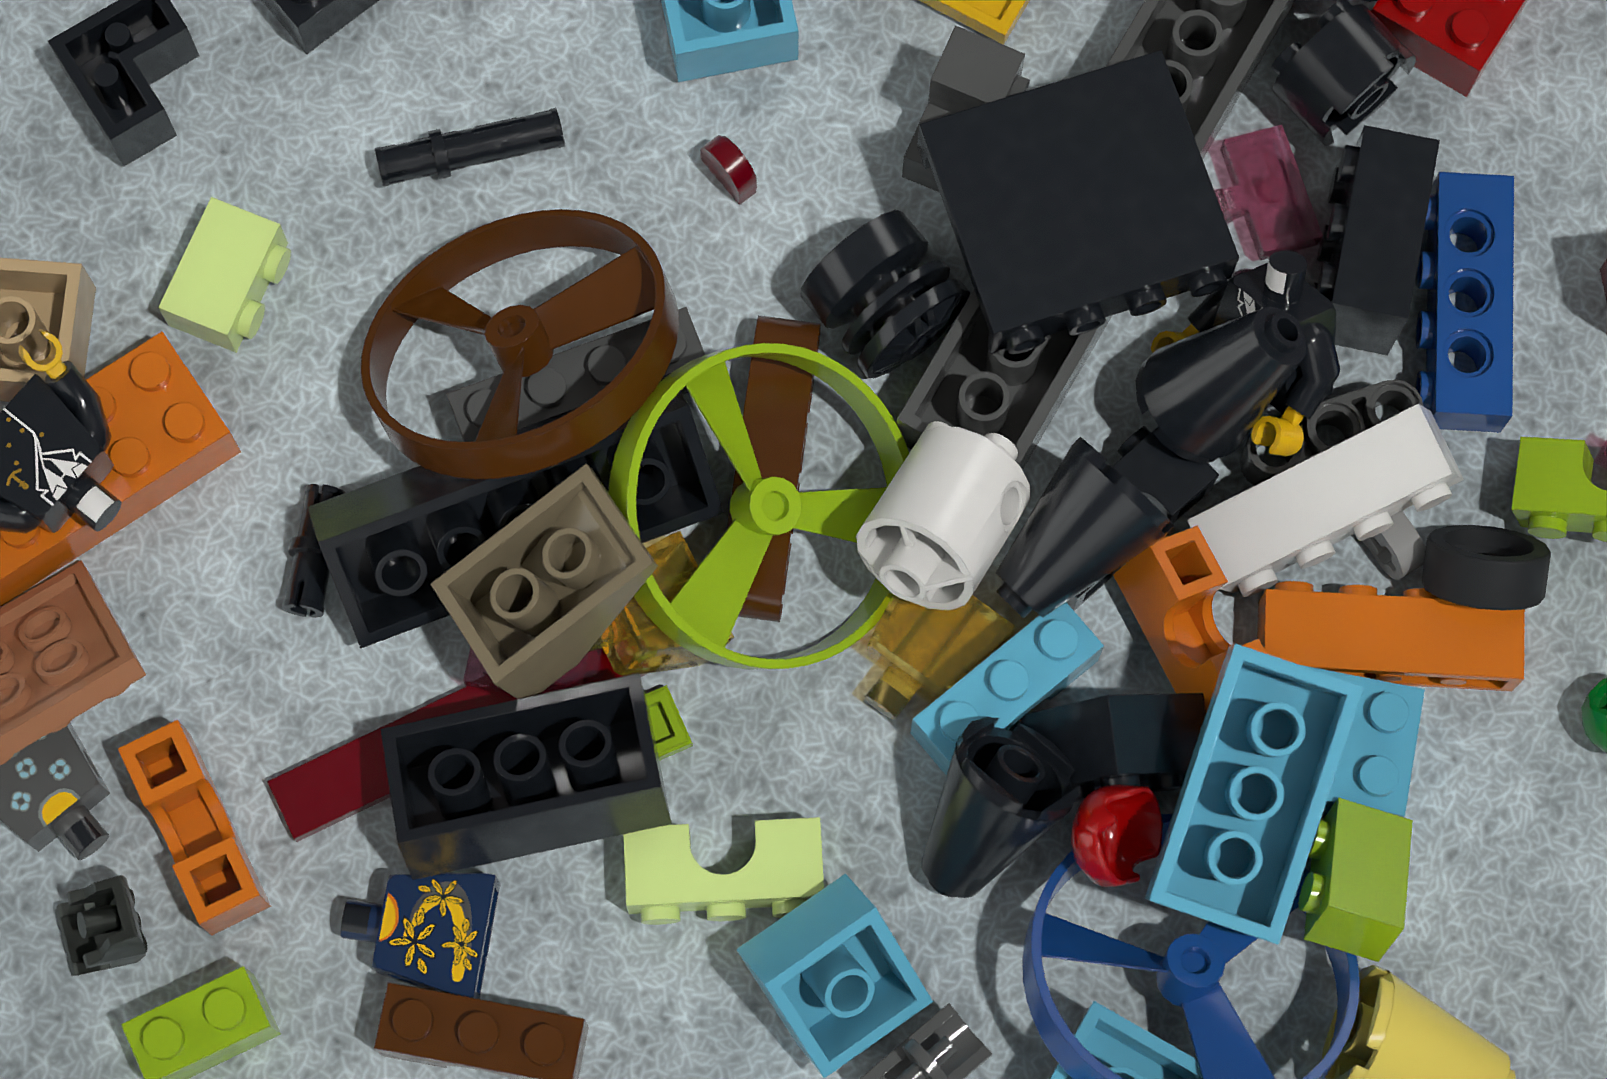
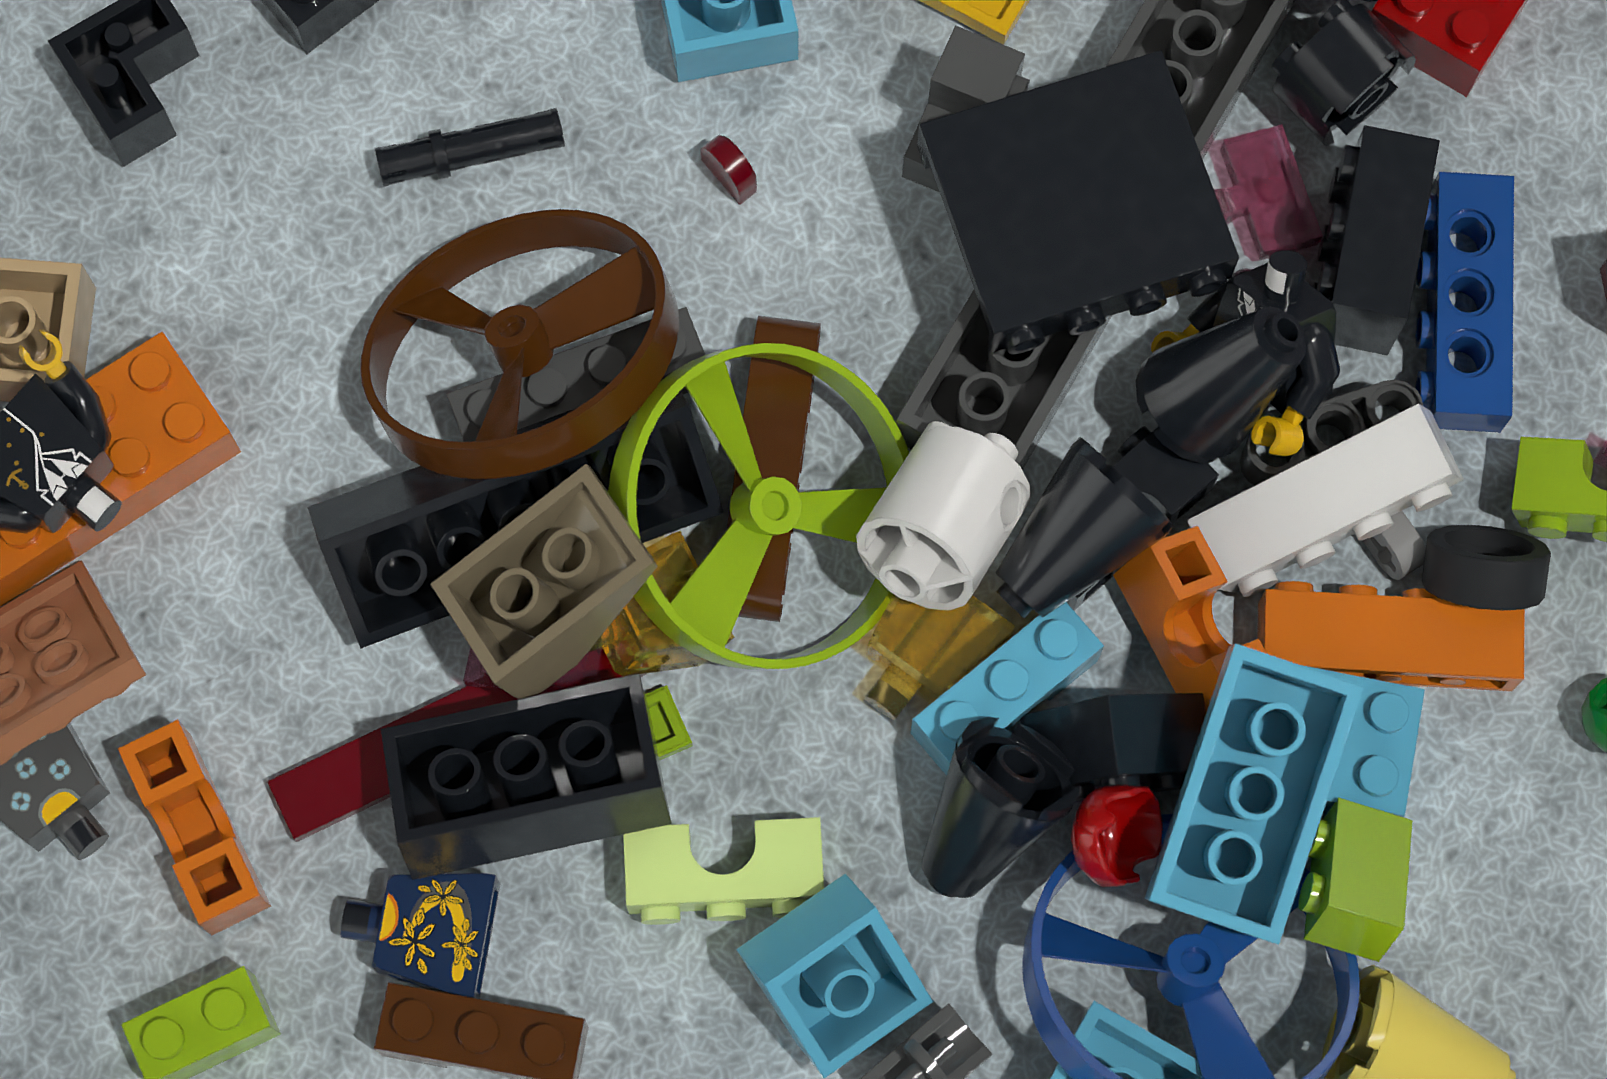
(101, 927): pearl dark grey hand -> none
(225, 275): yellowish green brick -> none
(309, 569): black pin -> none
(880, 289): black wheel -> none

